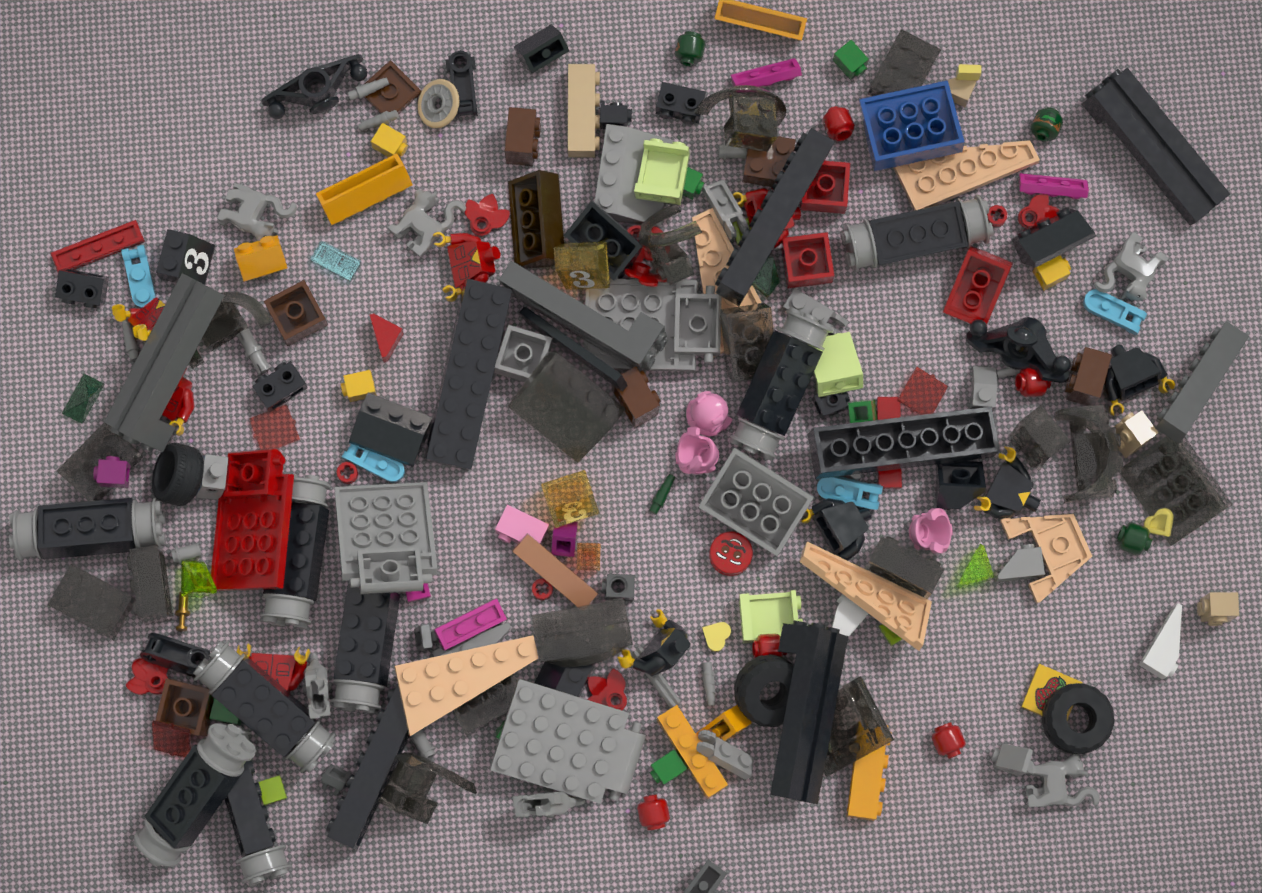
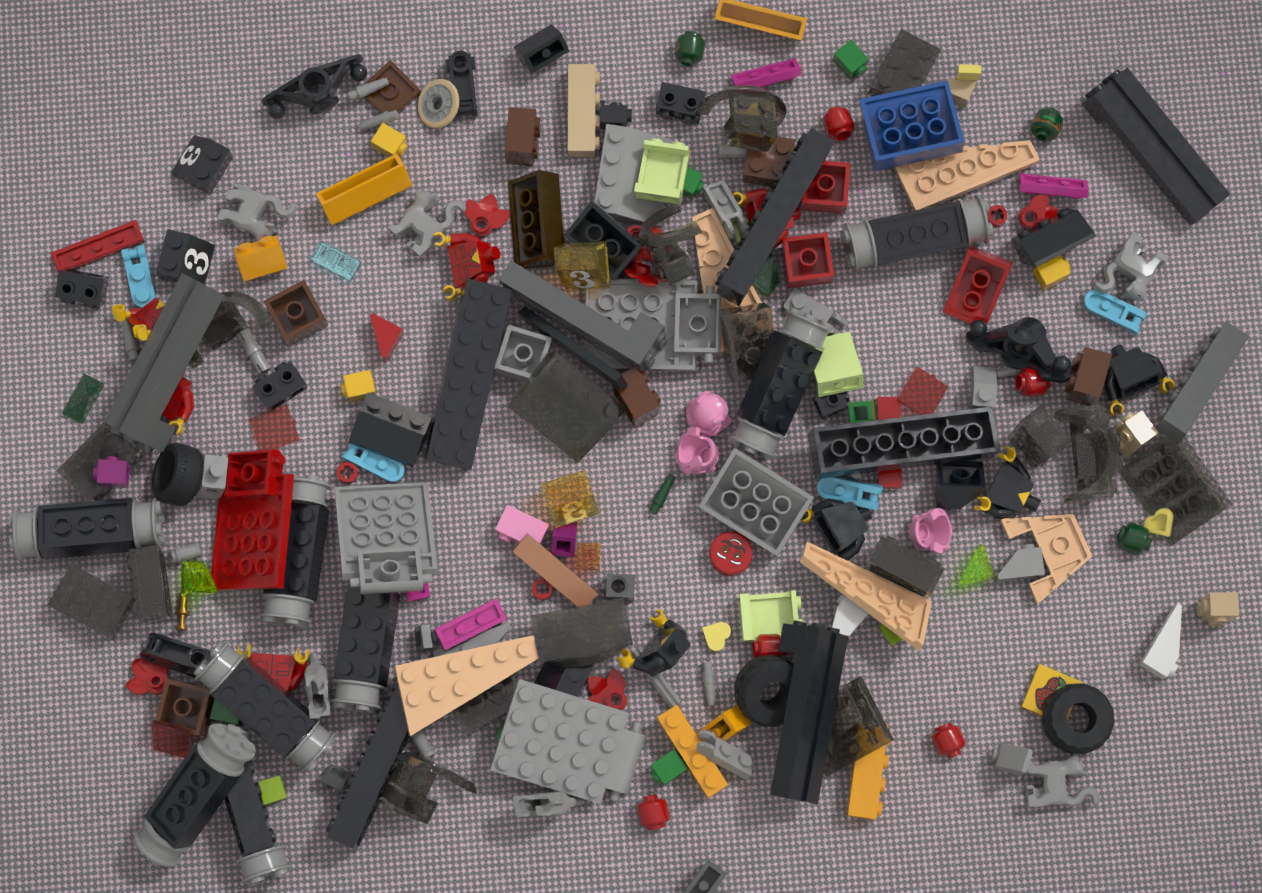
(203, 163): none -> black slope

